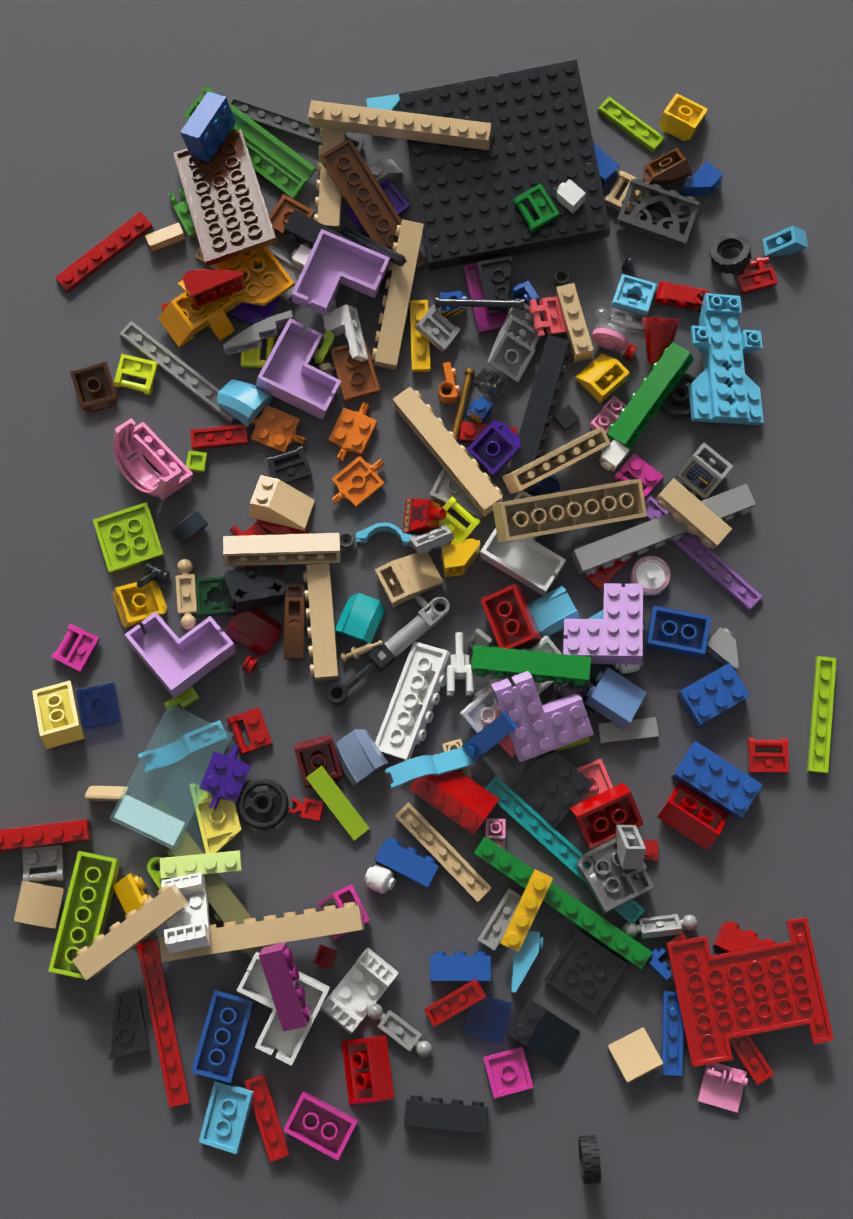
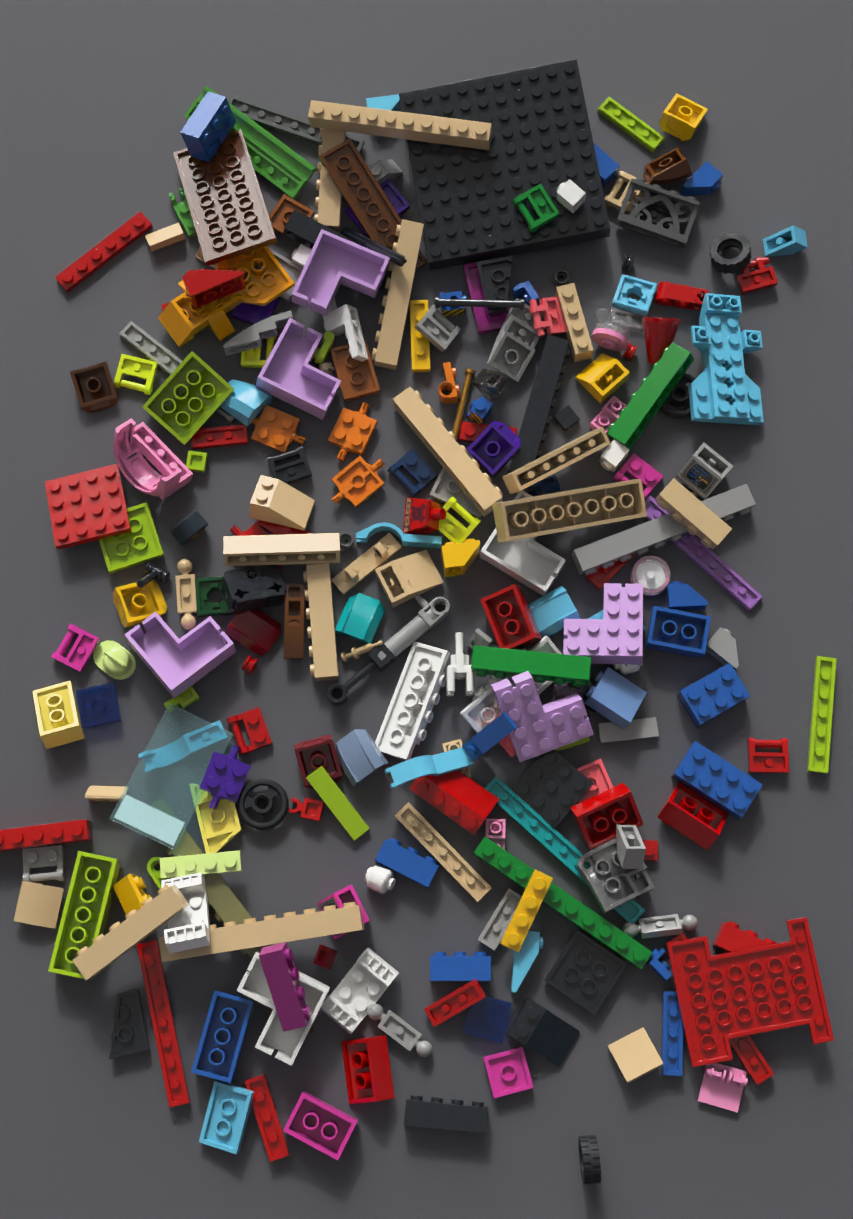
(87, 506): none -> plate
(114, 660): none -> yellowish green piece
(188, 398): none -> lime slope
(366, 564): none -> tan hinge
(417, 468): none -> dark blue plate
(429, 540): light grey plate -> none
(683, 597): none -> blue slope

